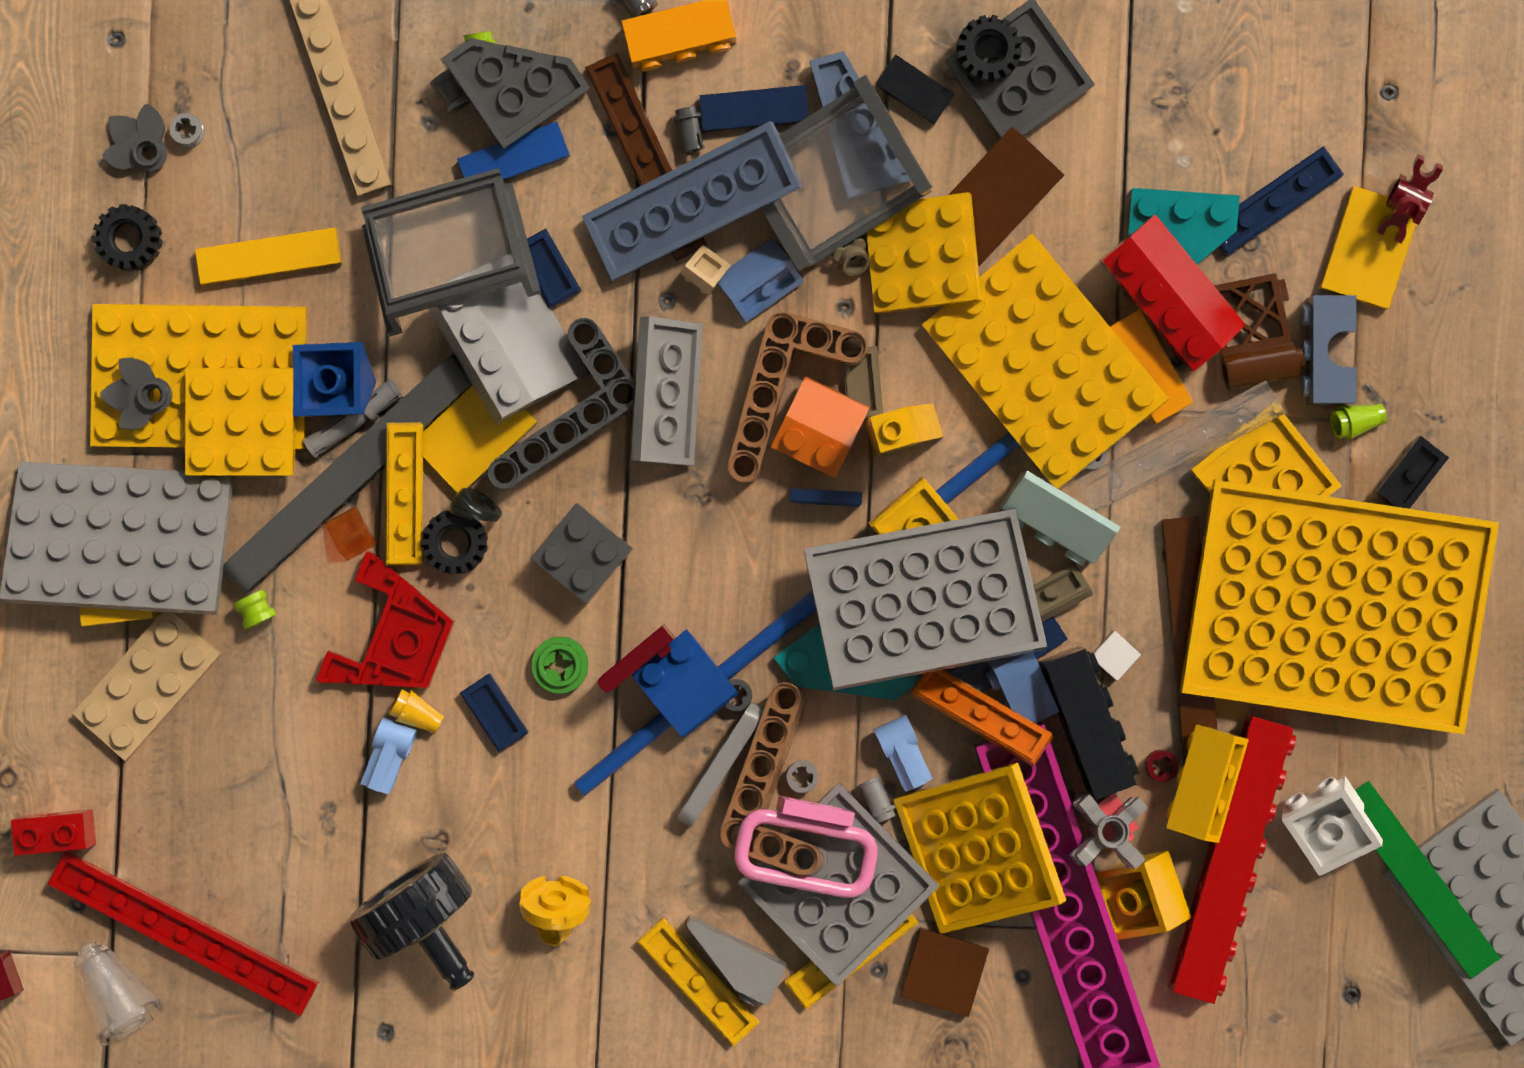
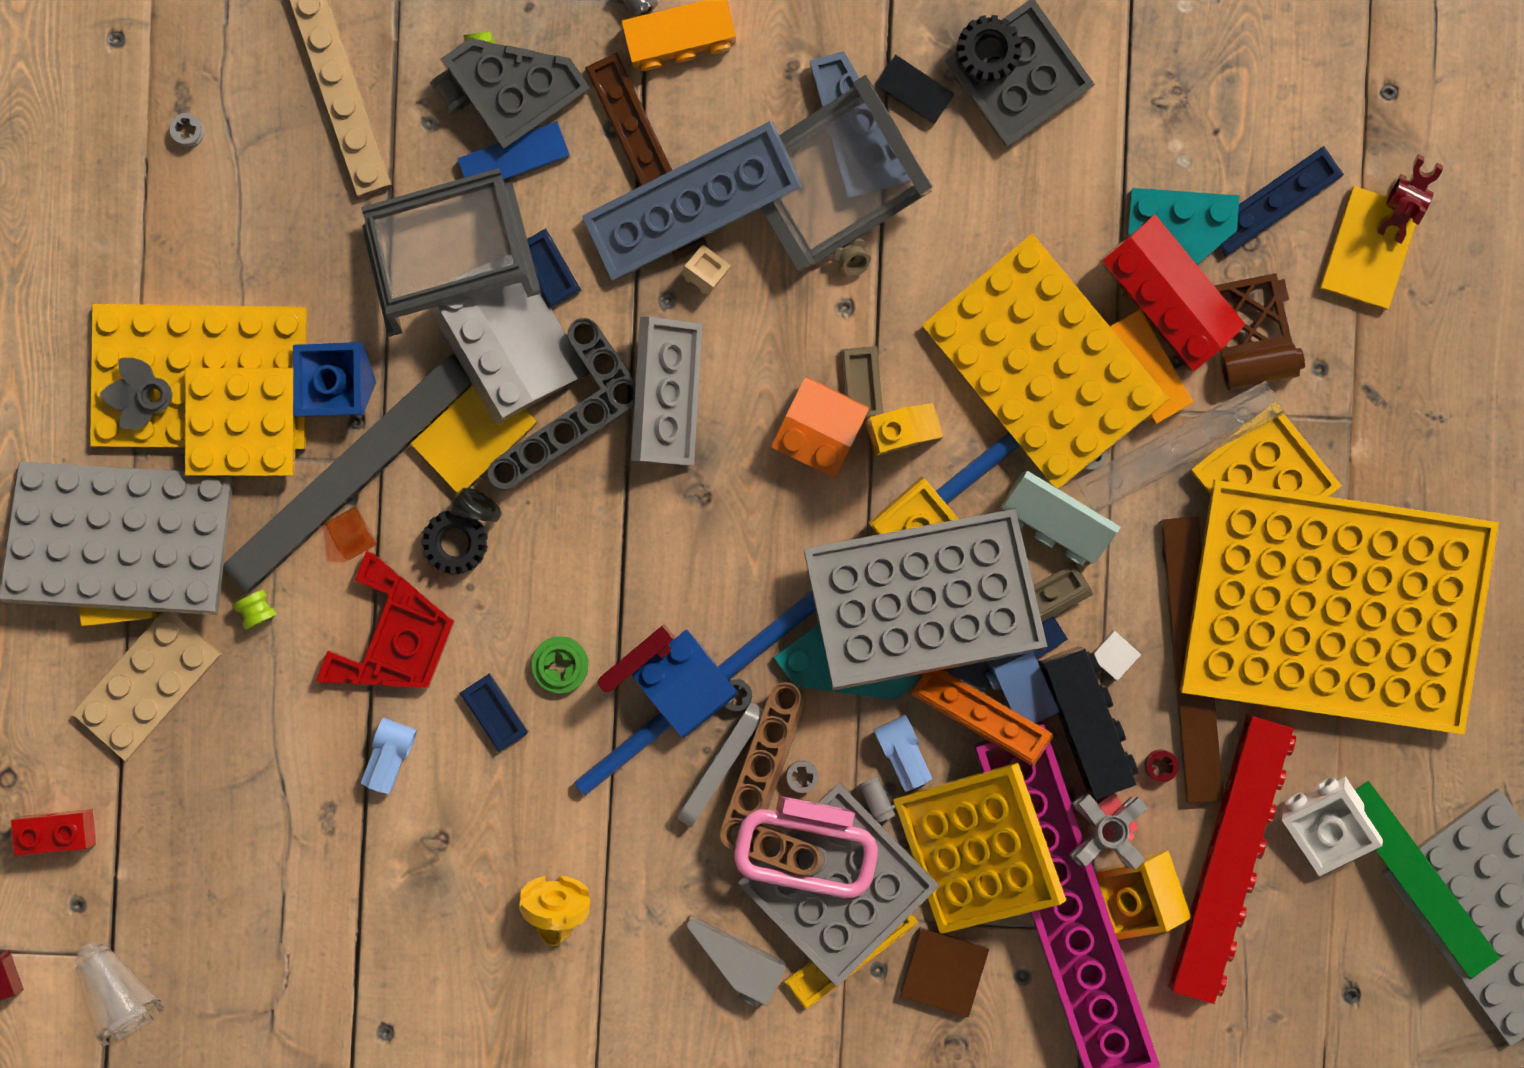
(106, 237): black tyre -> none
(134, 137): dark grey plate -> none
(183, 933): red plate -> none
(268, 256): yellow tile -> none
(344, 425): light grey pin -> none
(404, 493): yellow tile -> none
(413, 912): black wheel -> none
(415, 712): yellow cone -> none
(582, 553): dark grey brick -> none
(689, 129): dark grey pin -> none
(698, 981): yellow tile -> none
(753, 108): dark blue tile -> none
(760, 279): medium blue panel -> none
(776, 381): medium nougat beam -> none
(825, 497): dark blue tile -> none
(925, 256): yellow plate -> none
(1006, 188): reddish brown tile -> none
(1206, 783): yellow brick -> none
(1324, 380): sand blue arch -> none
(1356, 419): lime cone -> none
(1412, 474): black plate -> none

